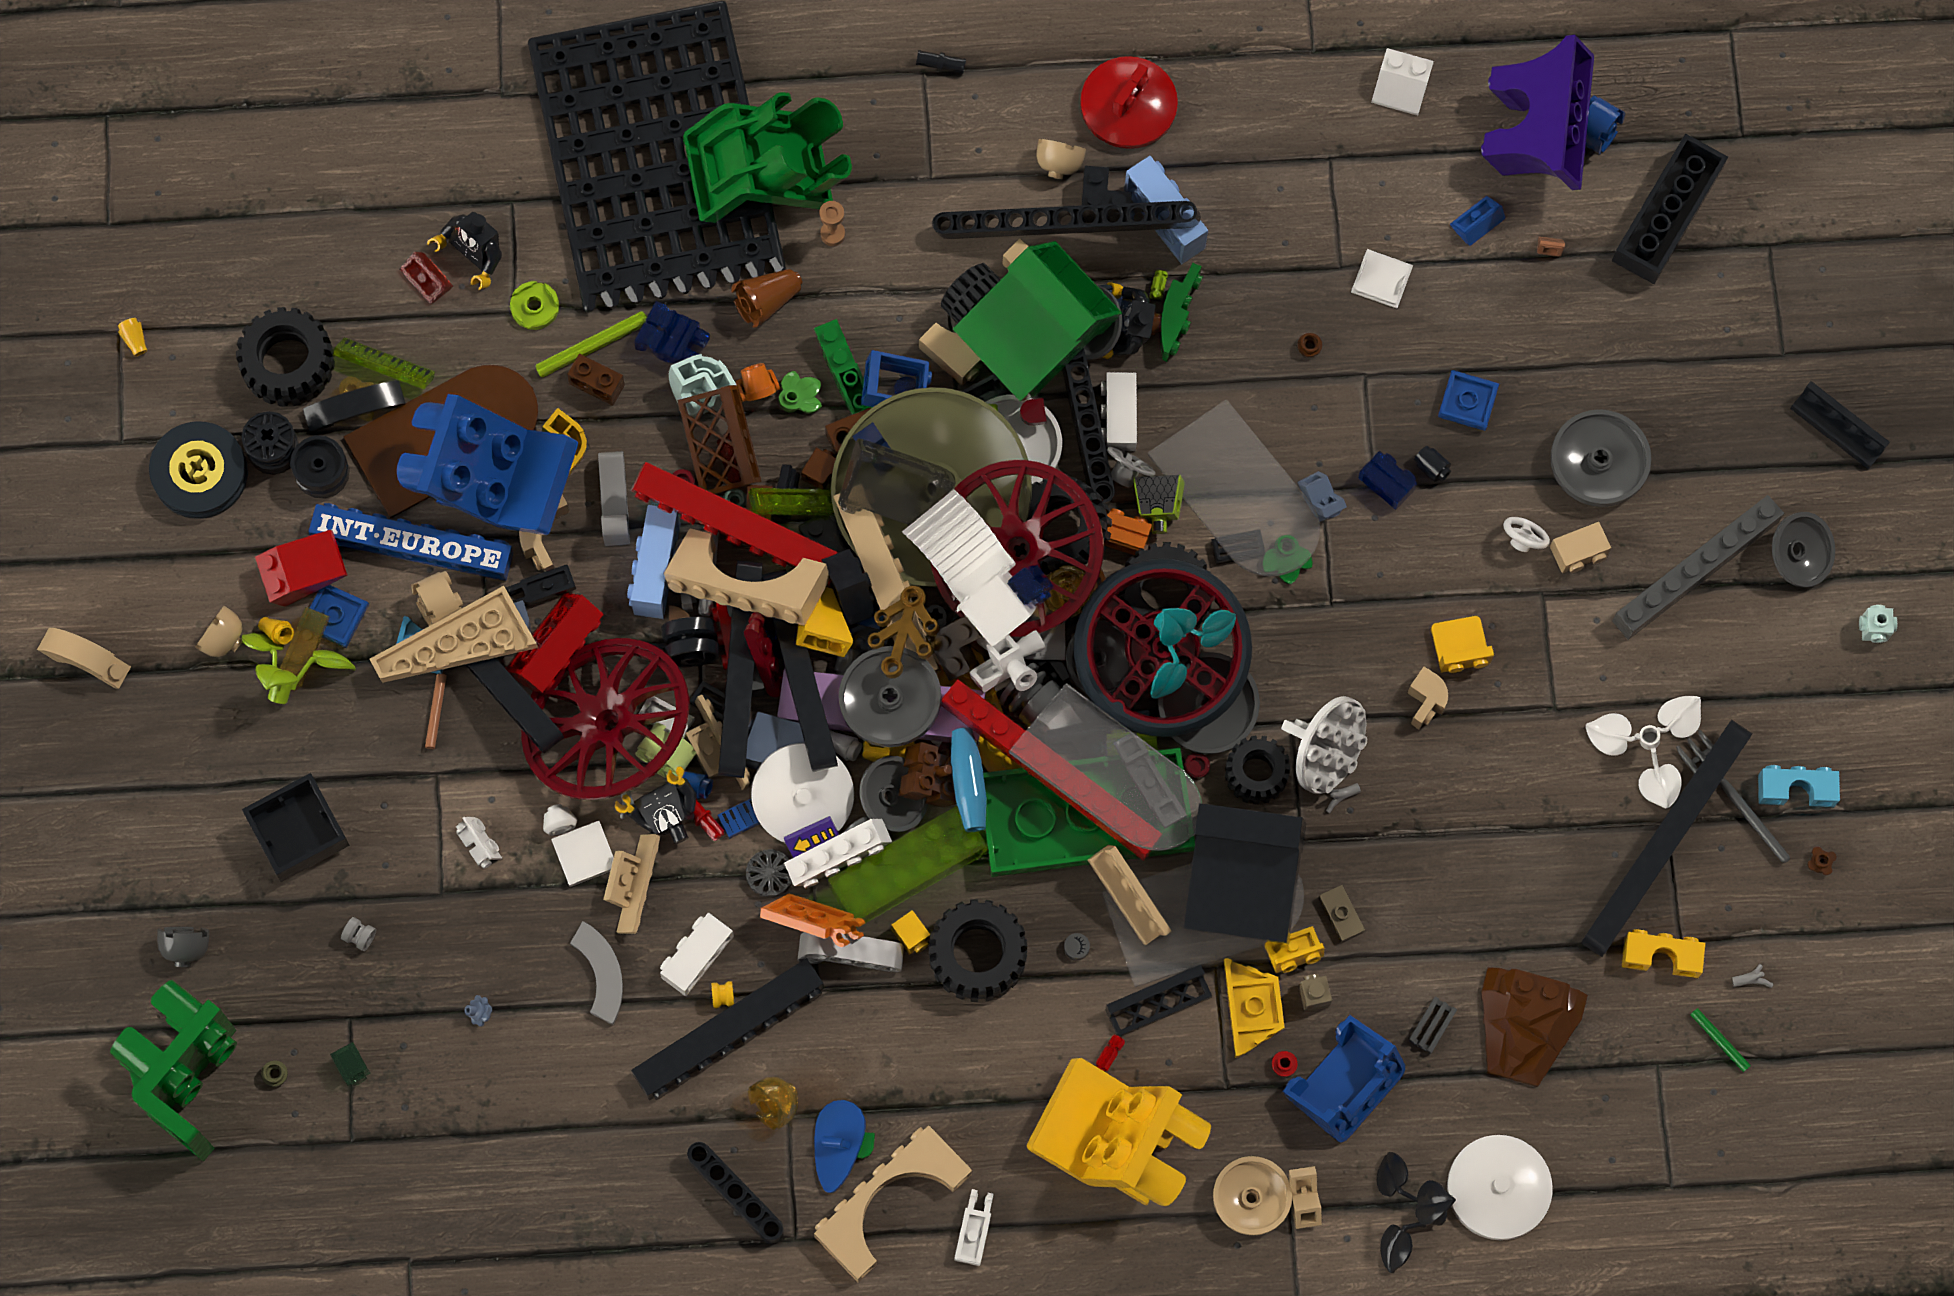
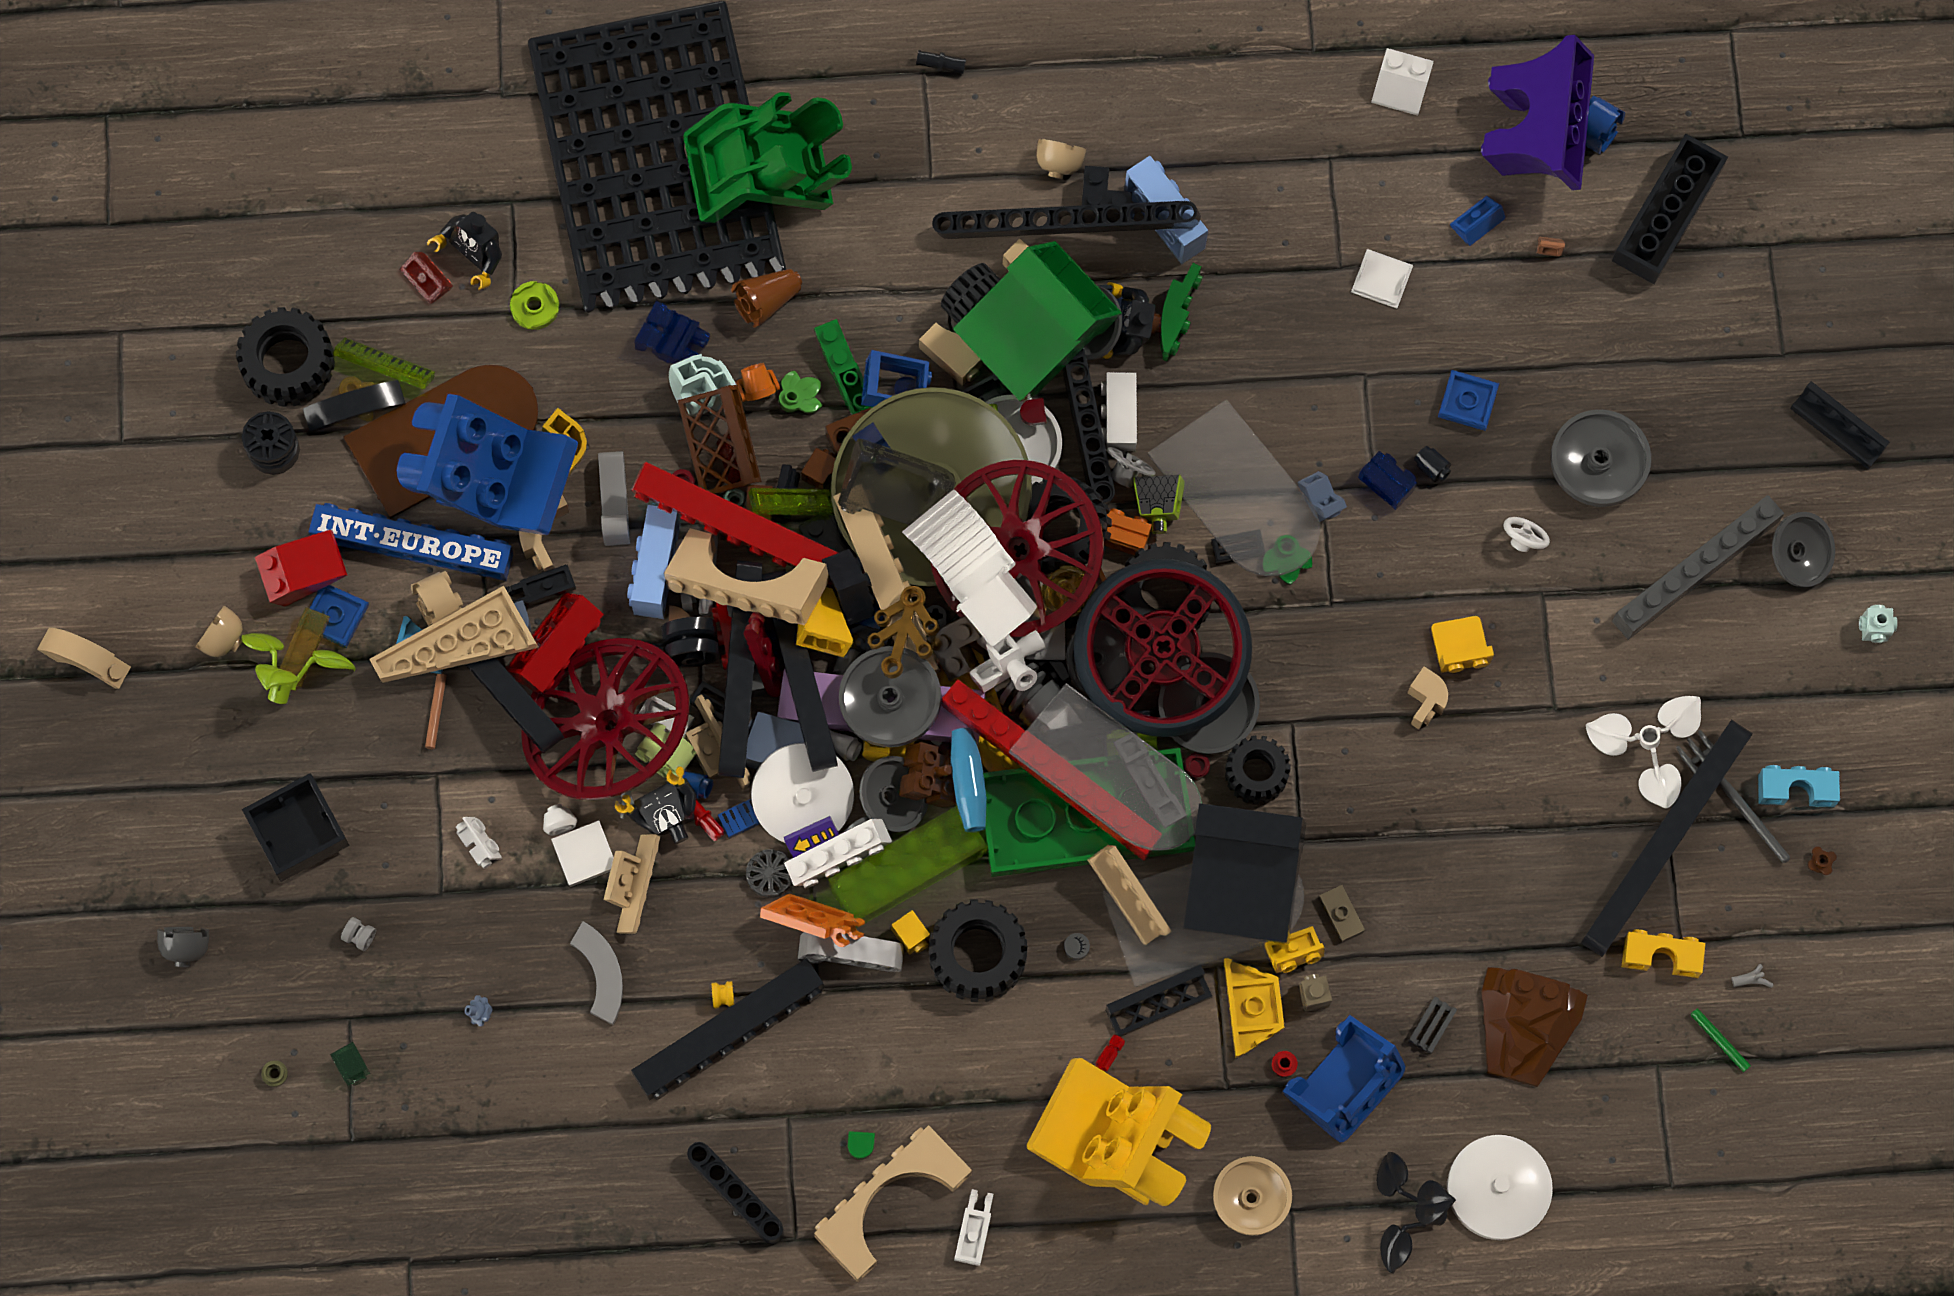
(133, 336): yellow cone -> none
(172, 1075): green piece -> none
(181, 450): black wheel -> none
(277, 630): yellow cone -> none
(322, 453): black wheel -> none
(591, 344): lime axle -> none
(596, 379): reddish brown brick -> none
(696, 953): white brick -> none
(775, 1101): clear yellow cylinder -> none
(831, 216): medium nougat wheel -> none
(837, 1142): blue shield -> none
(1031, 585): clear blue brick -> none
(1129, 102): red bracket -> none
(1158, 285): lime piece -> none
(1174, 625): teal plant -> none
(1305, 1199): tan brick -> none
(1309, 338): reddish brown plate -> none
(1329, 744): white bracket -> none
(1340, 794): light grey bar -> none
(1580, 548): tan brick -> none

